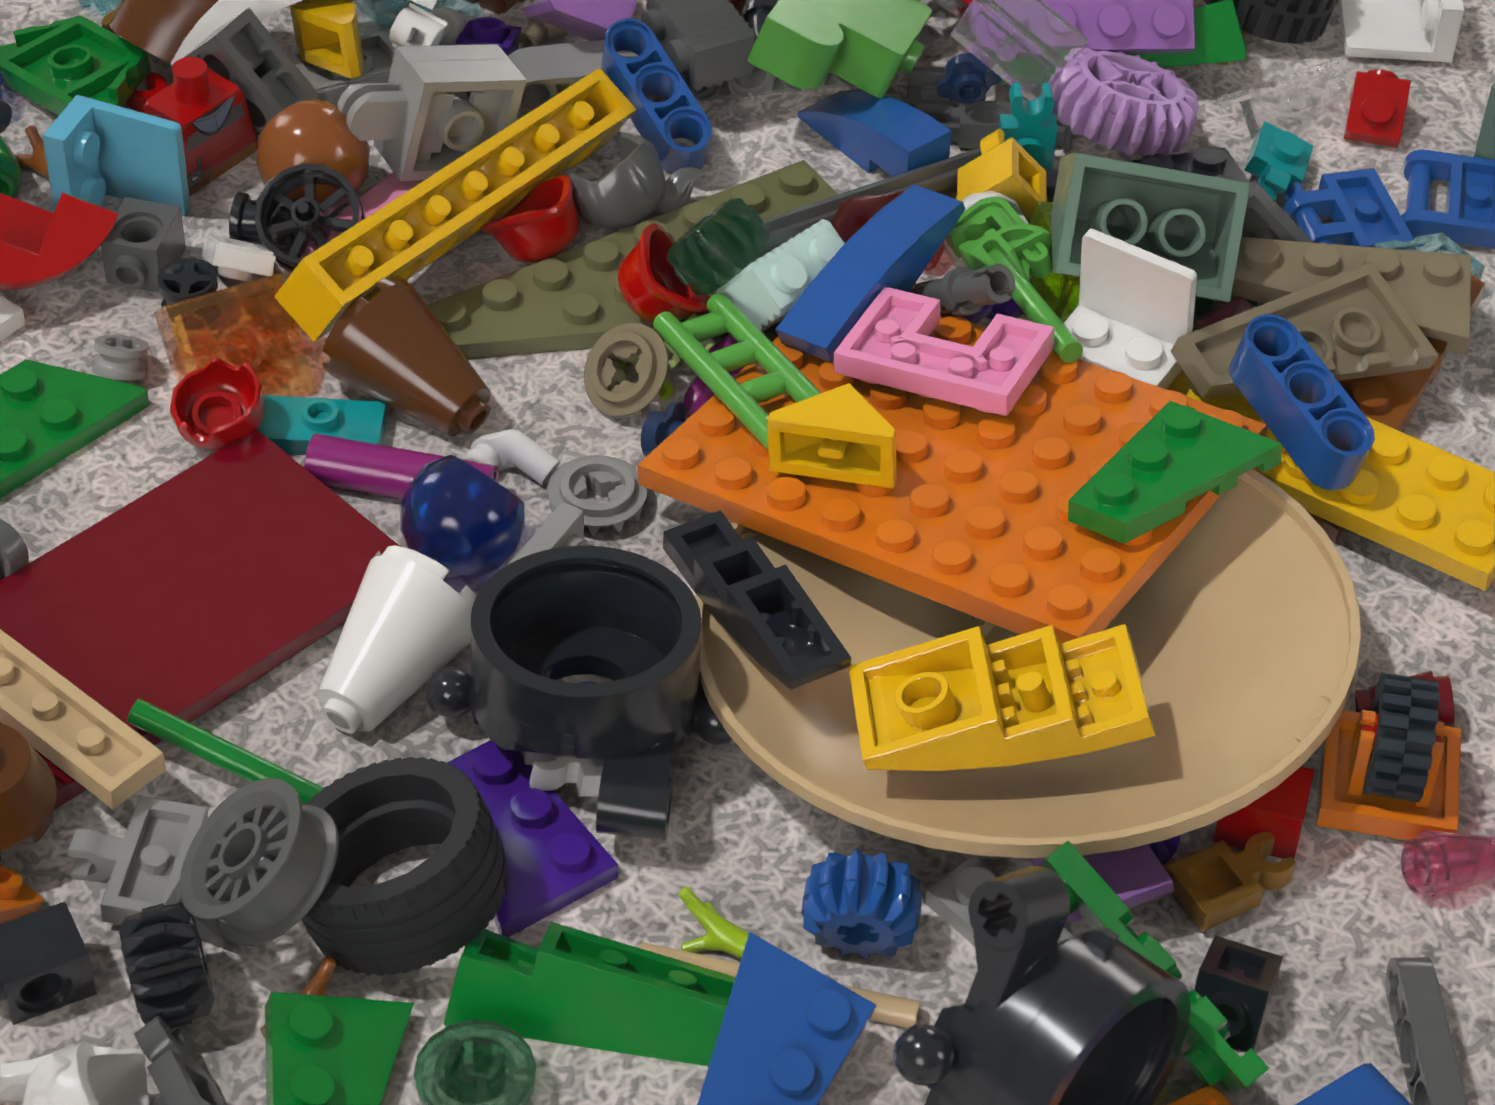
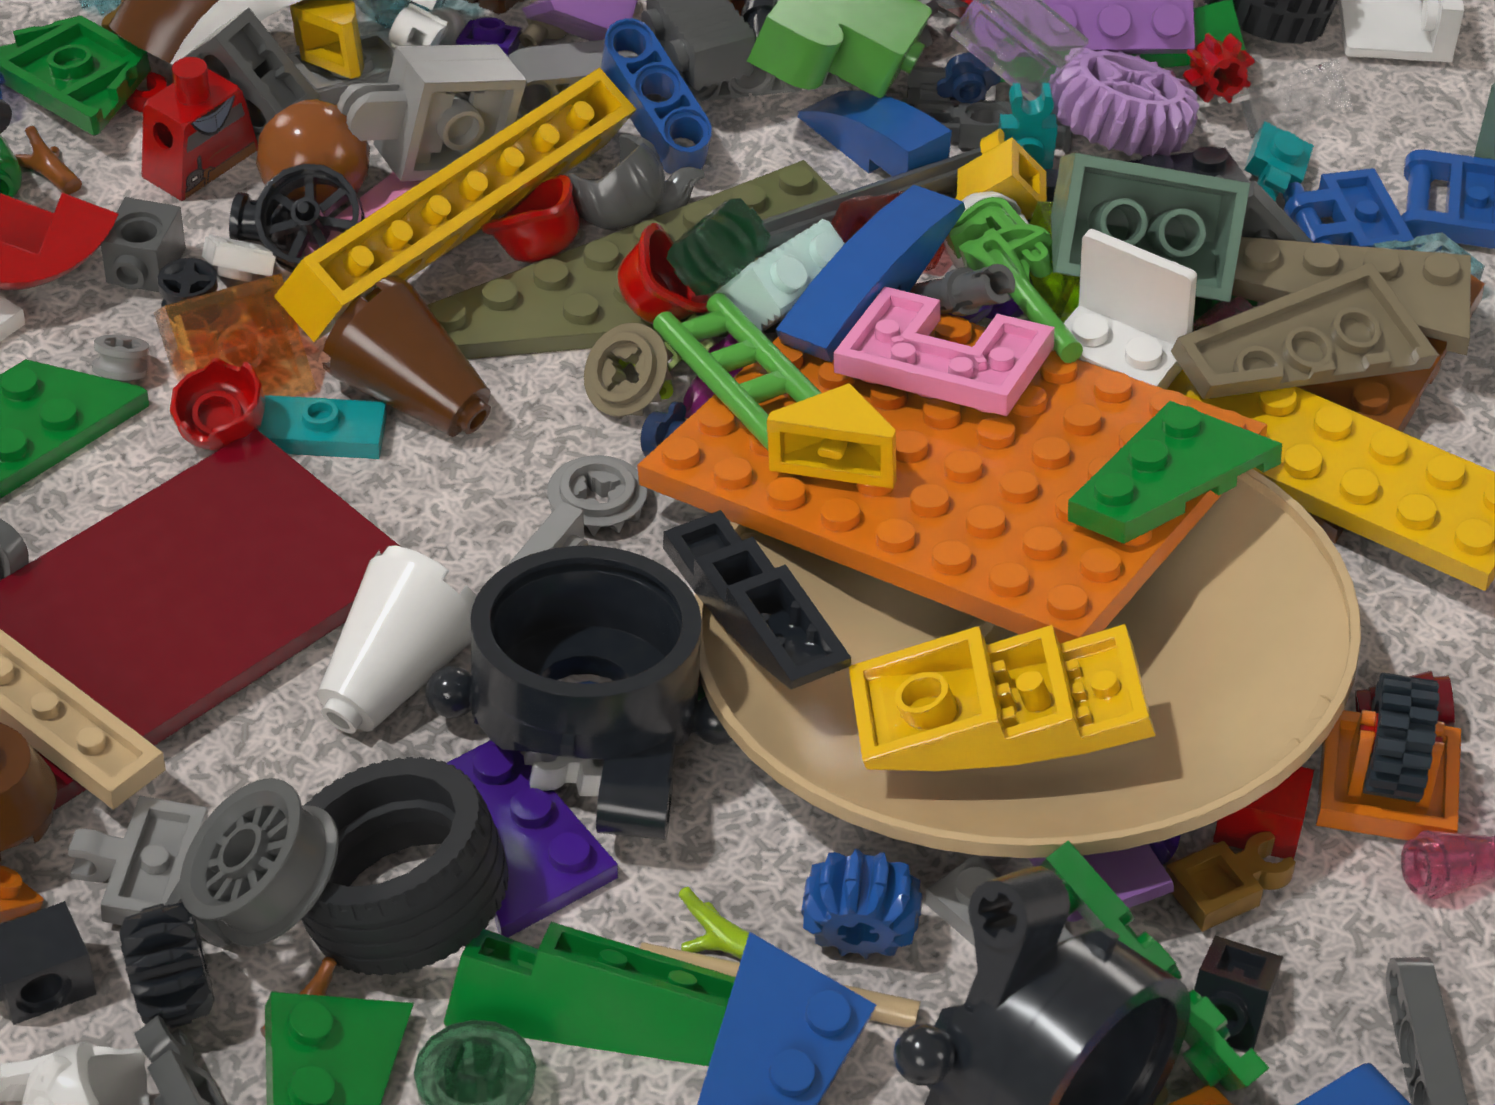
(115, 153): medium azure bracket -> none
(214, 748): green bar -> none
(370, 466): magenta piece -> none
(461, 518): clear blue helmet -> none
(514, 449): white arm -> none
(1232, 69): none -> red gear
(1301, 402): blue beam -> none
(1377, 108): red bracket -> none

